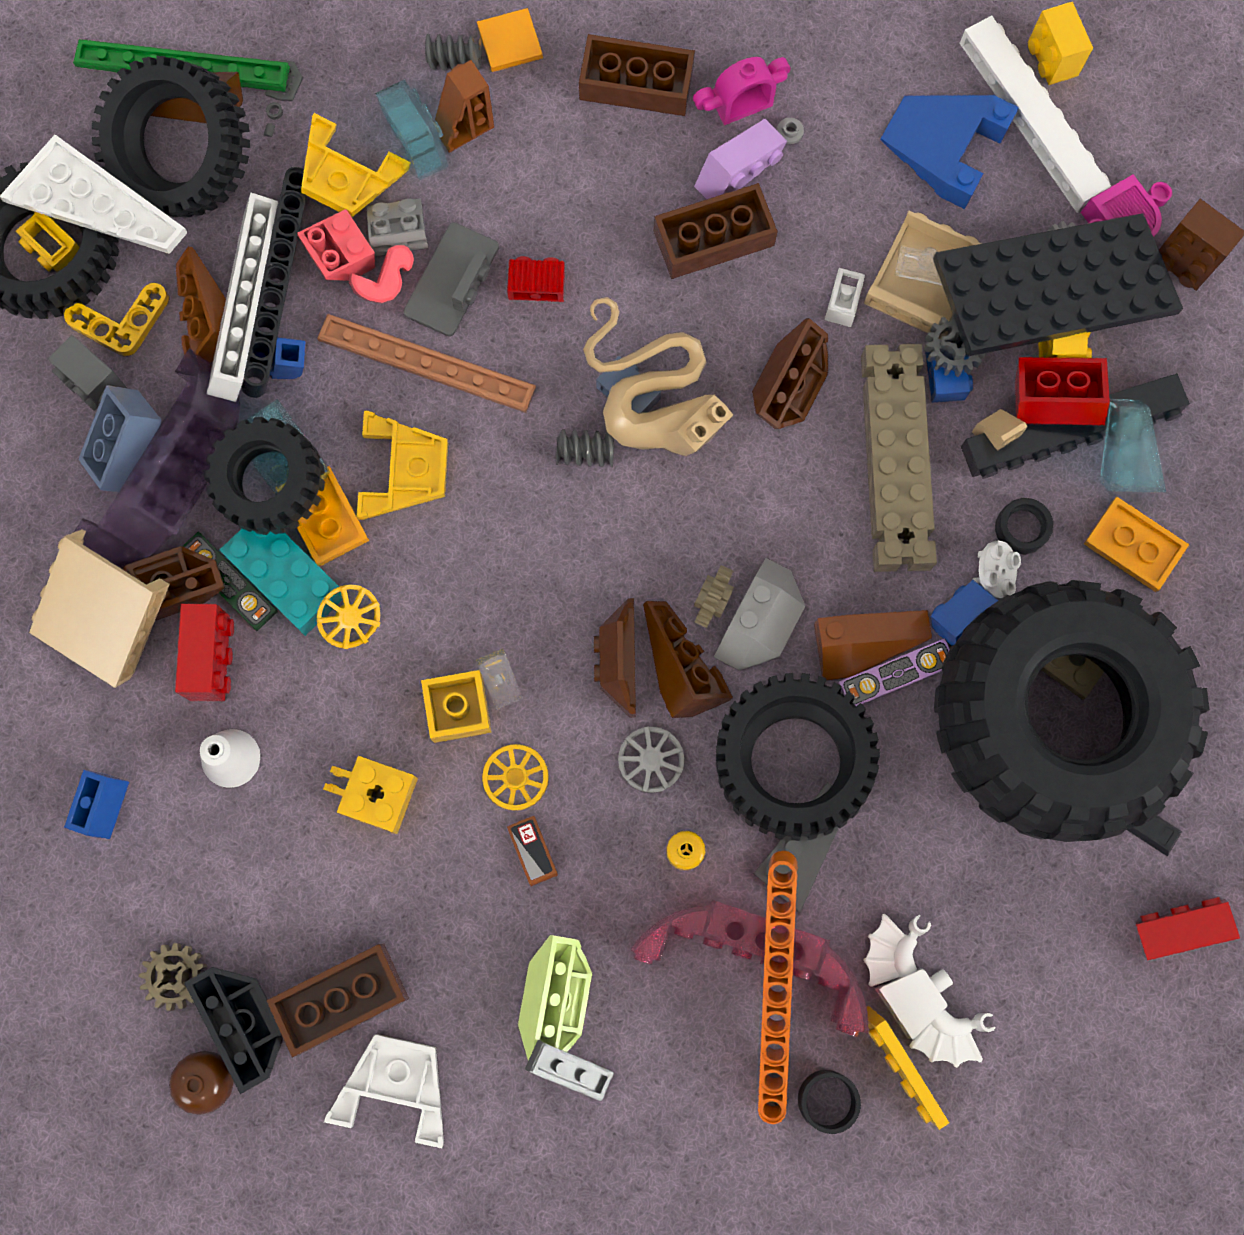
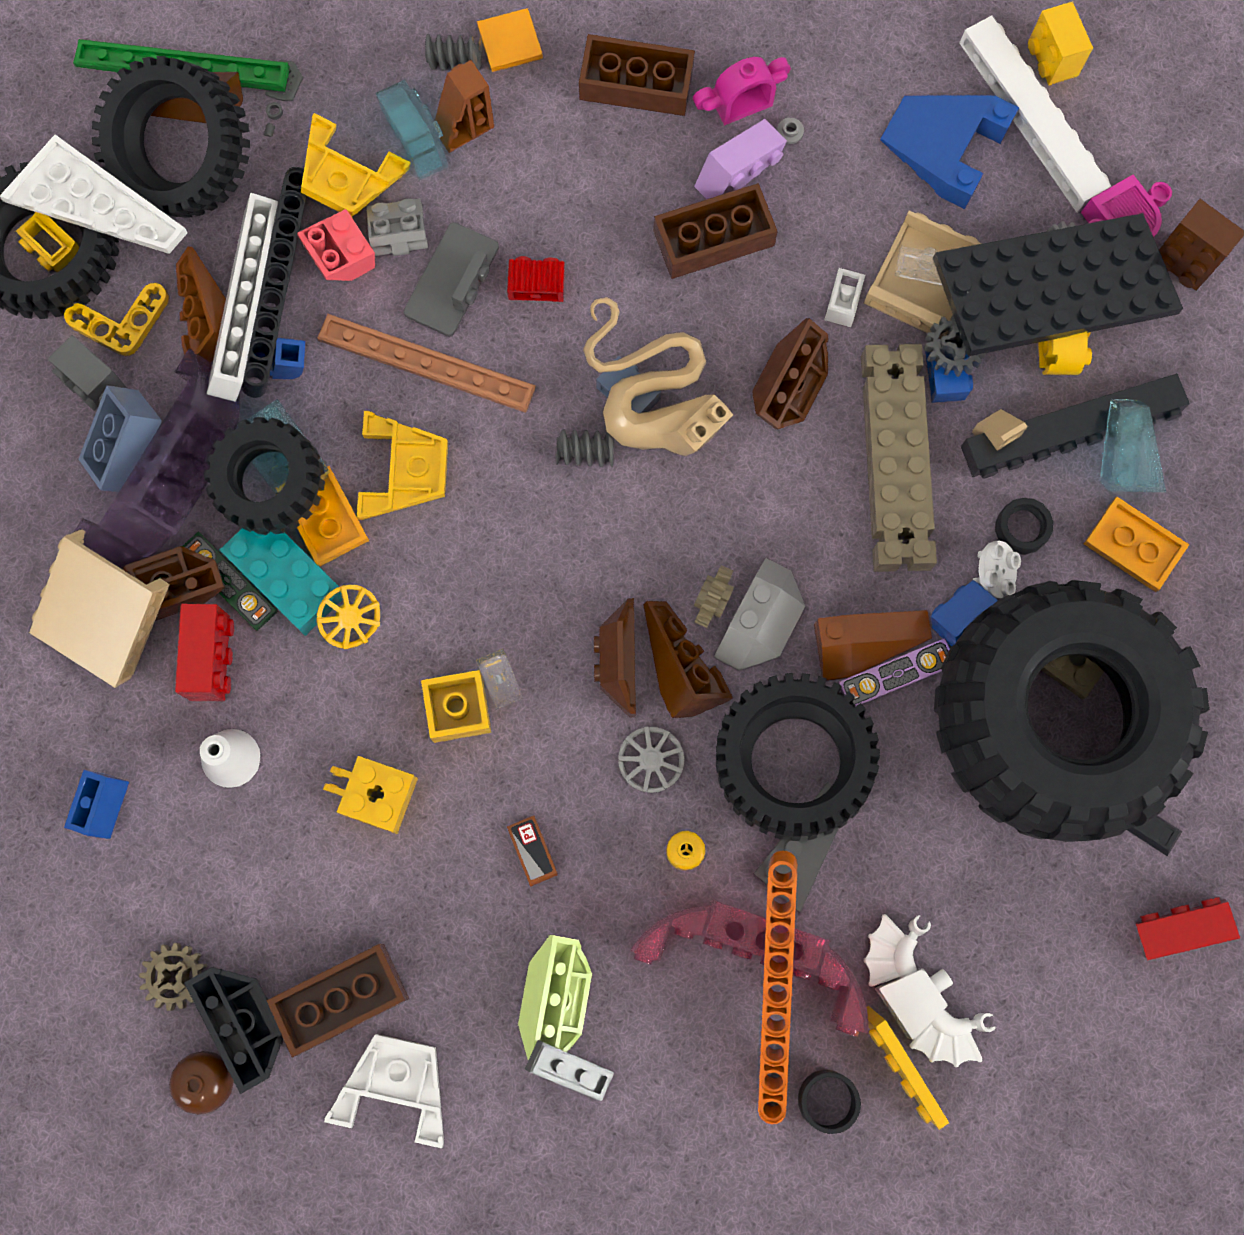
(389, 279): coral animal -> none
(515, 777): yellow wheel -> none
(1062, 390): red brick -> none

